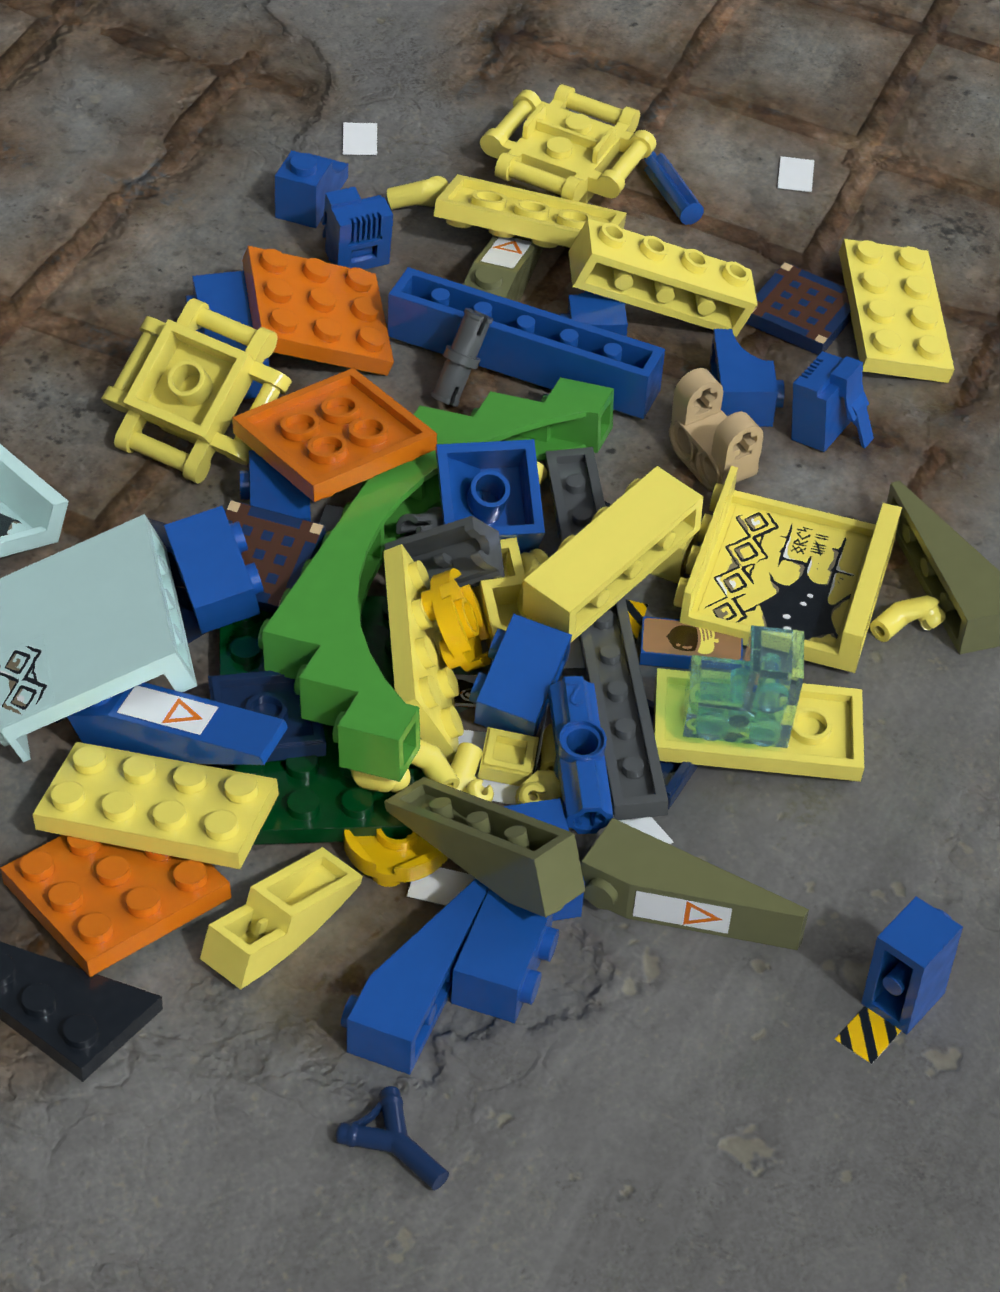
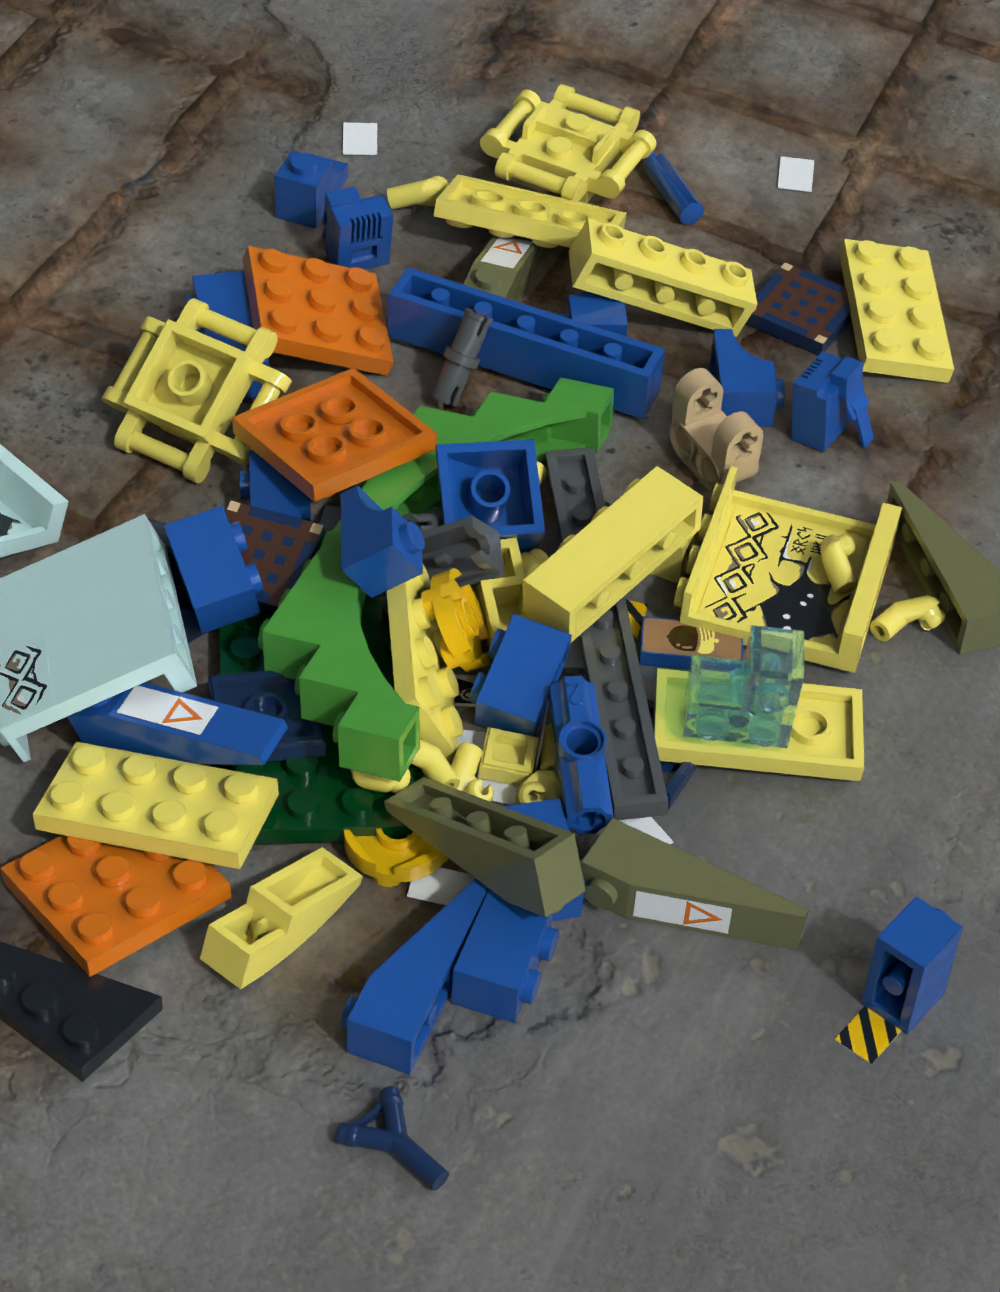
(377, 544): none -> blue arch
(836, 554): none -> light yellow arm

